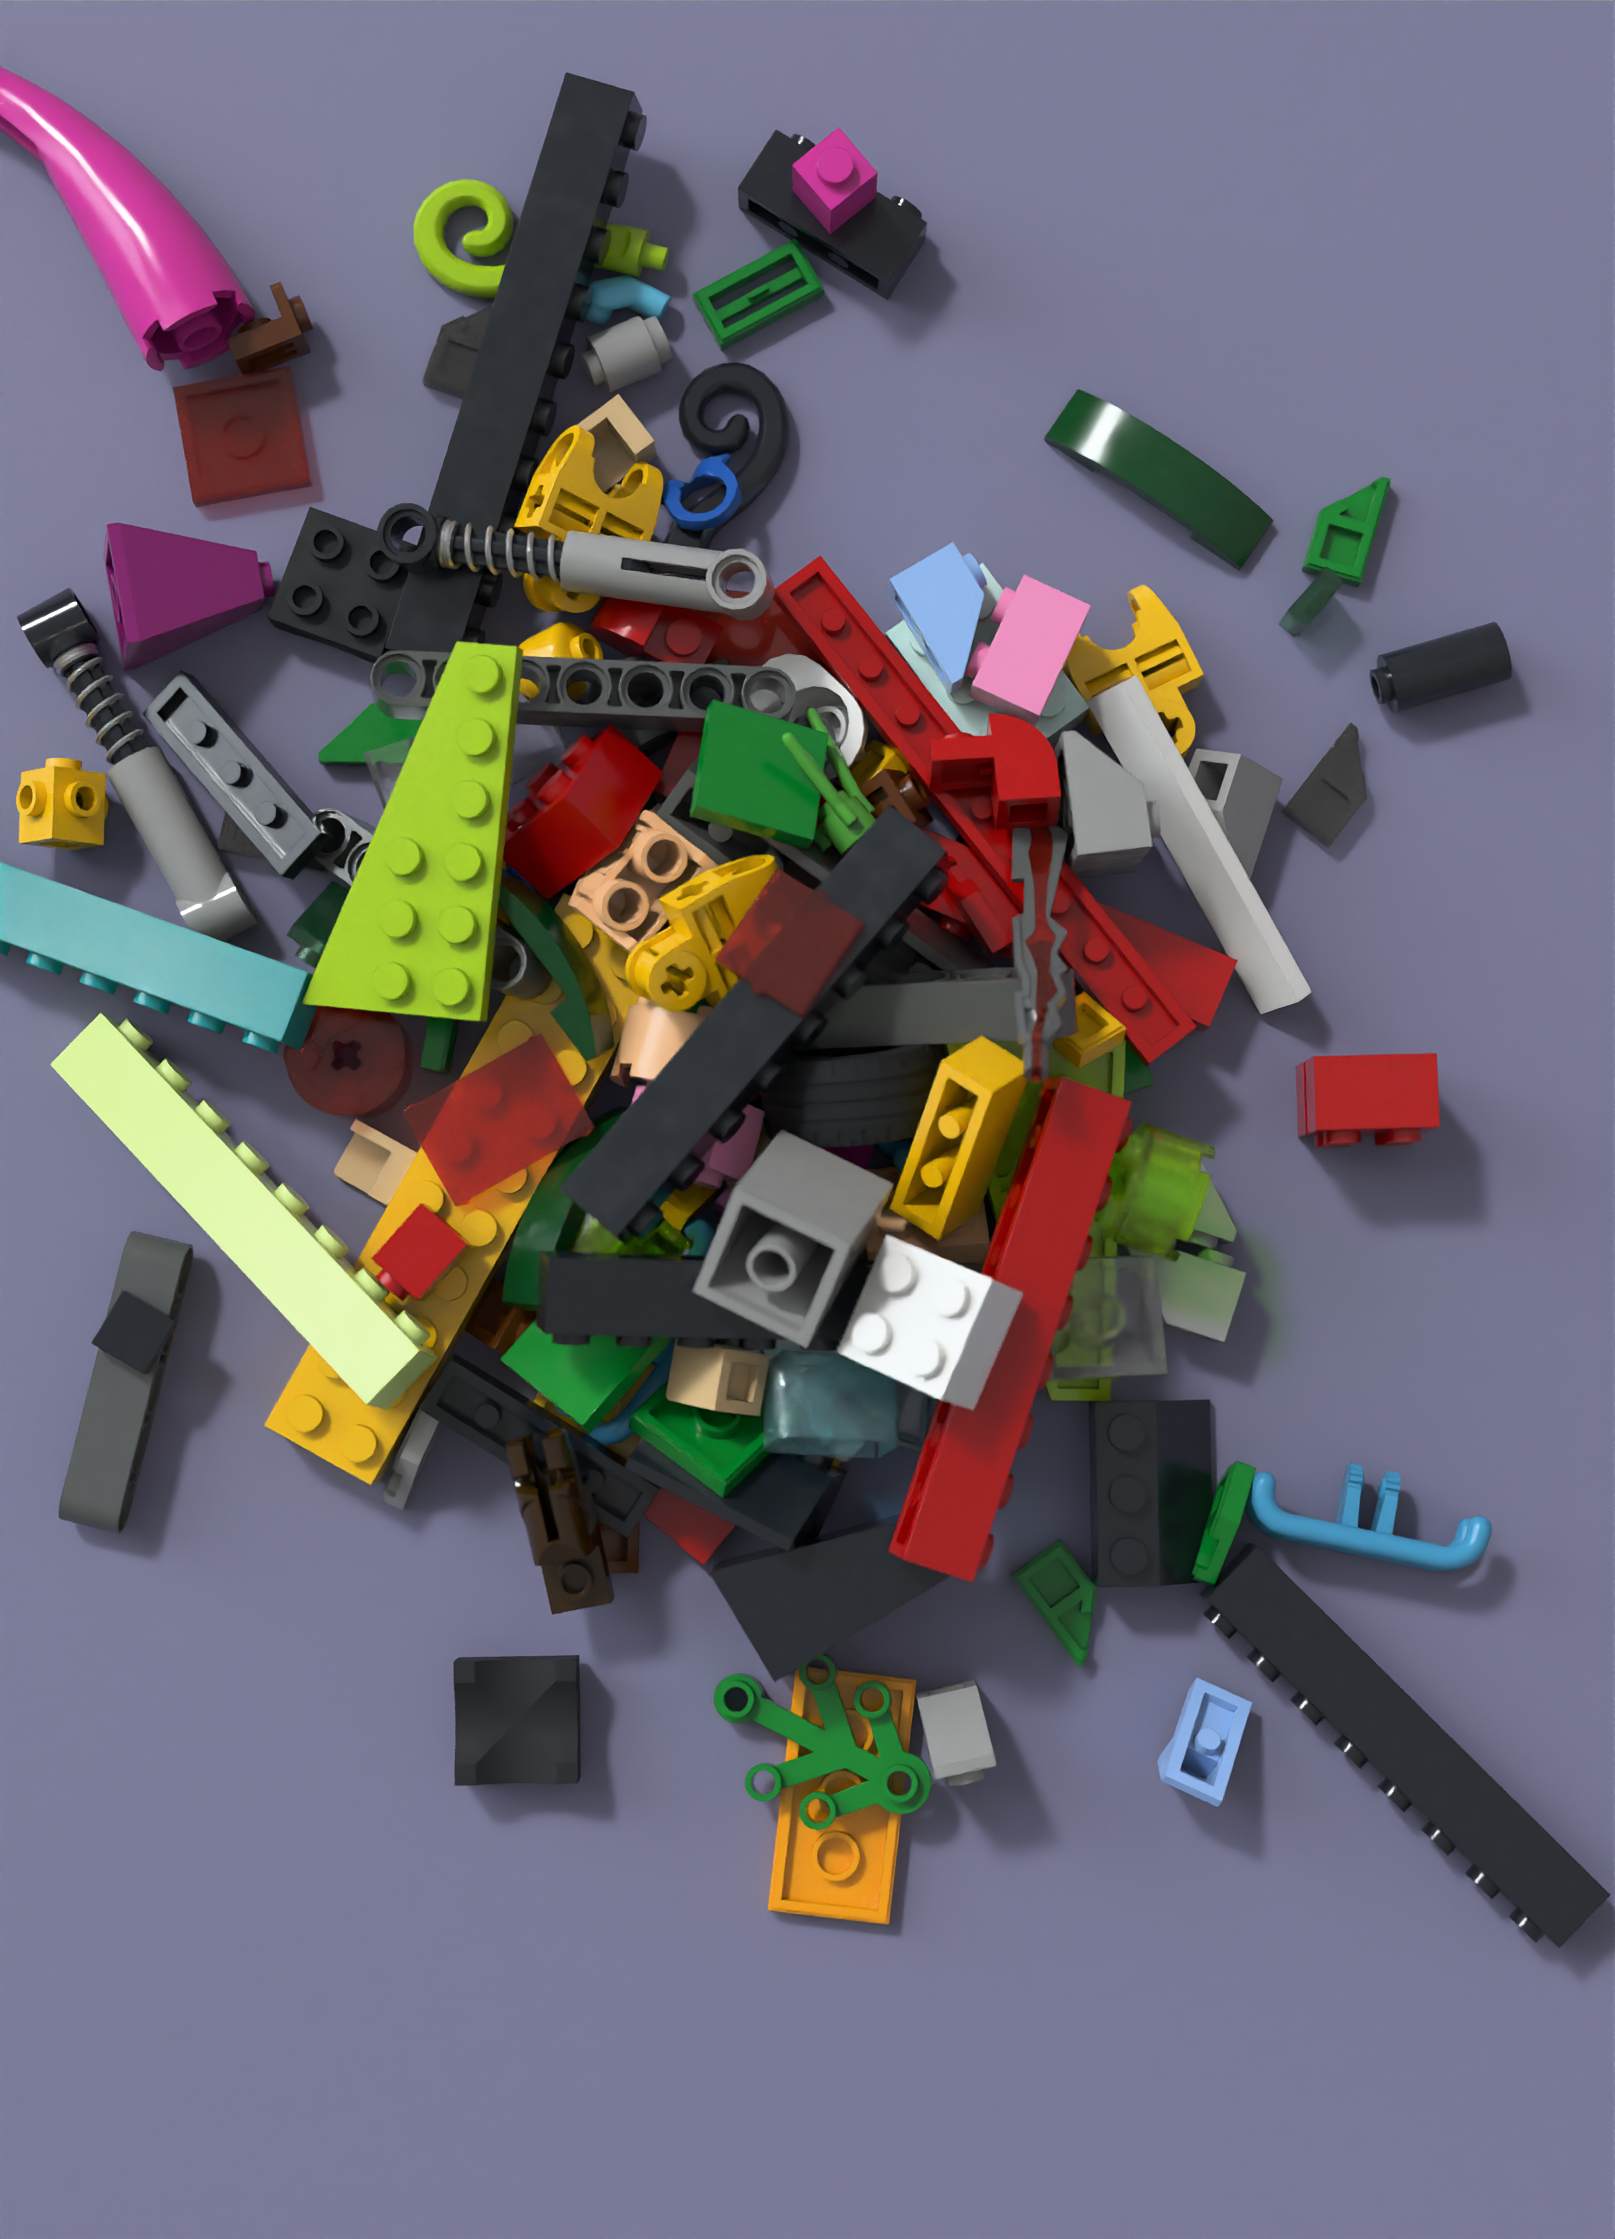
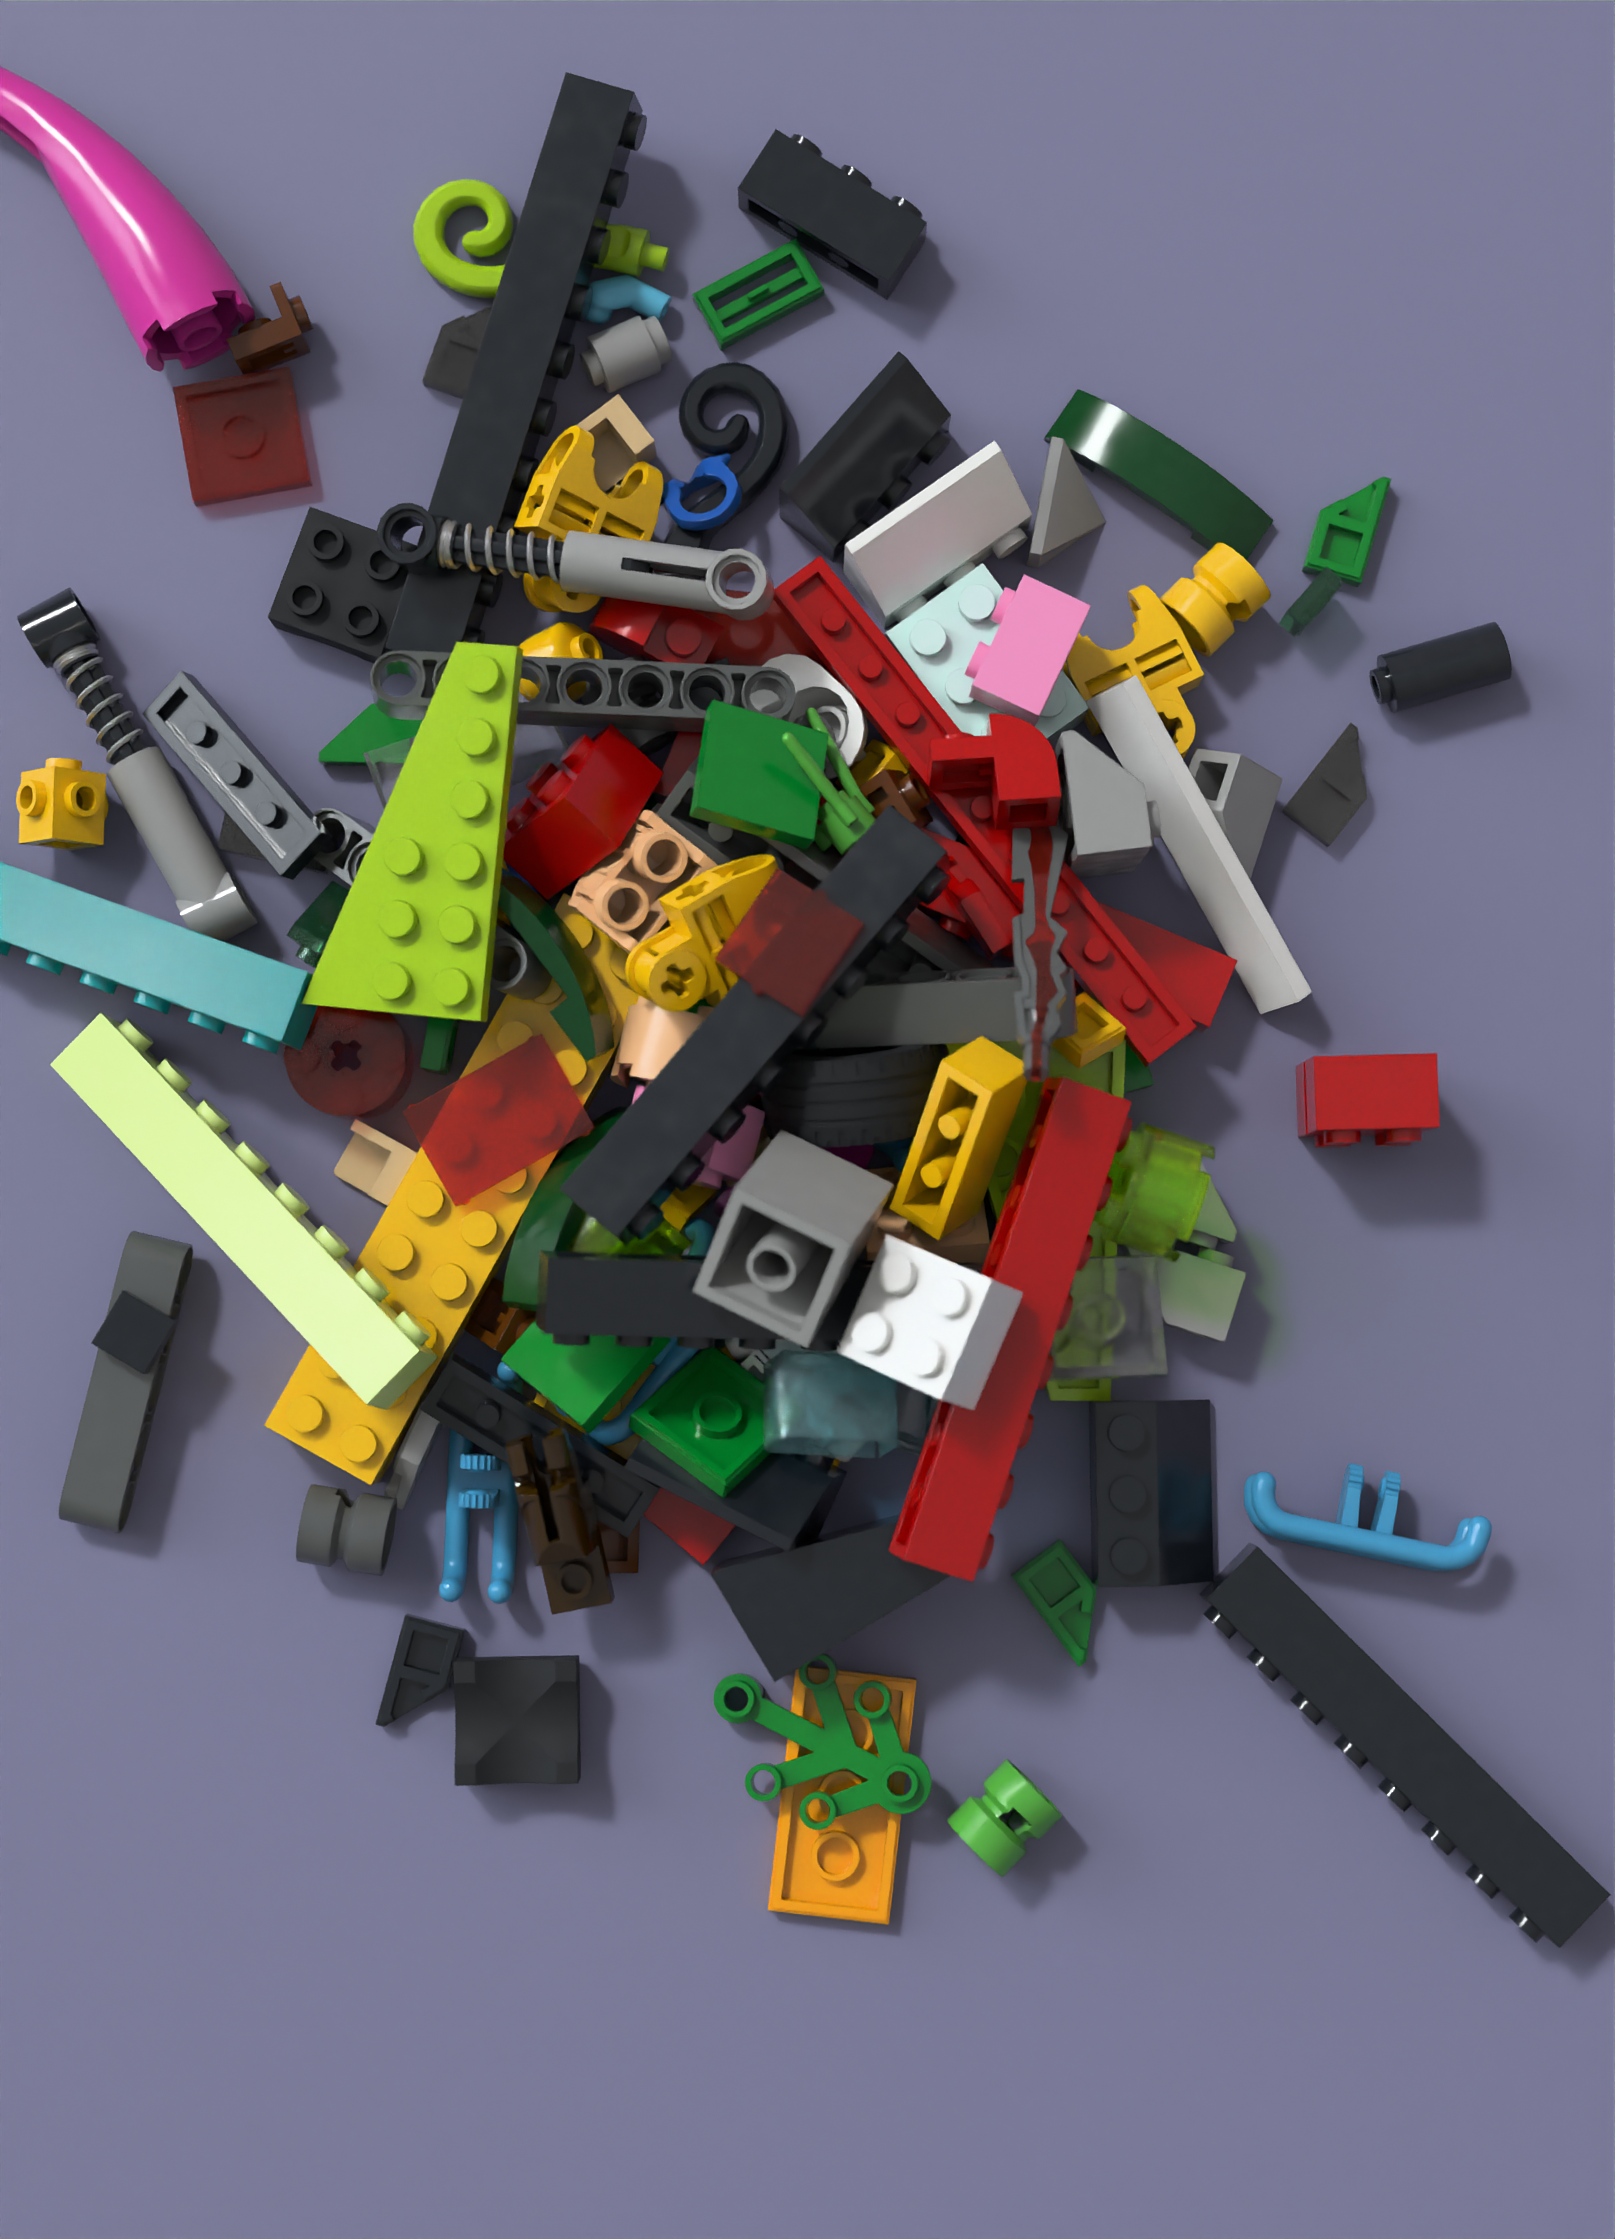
(177, 589): magenta slope -> none
(346, 1529): none -> dark grey wheel
(419, 1254): red brick -> none
(419, 1666): none -> black tile
(480, 1482): none -> dark azure piece
(718, 1378): tan panel -> none
(834, 180): dark pink brick -> none
(865, 459): none -> black slope
(938, 536): none -> white slope
(942, 608): light blue slope -> none
(956, 1732): light grey slope -> none
(988, 1833): none -> bright green wheel
(1064, 507): none -> light grey slope
(1205, 1742): light blue slope -> none
(1221, 592): none -> yellow wheel
(1223, 1521): green tile -> none

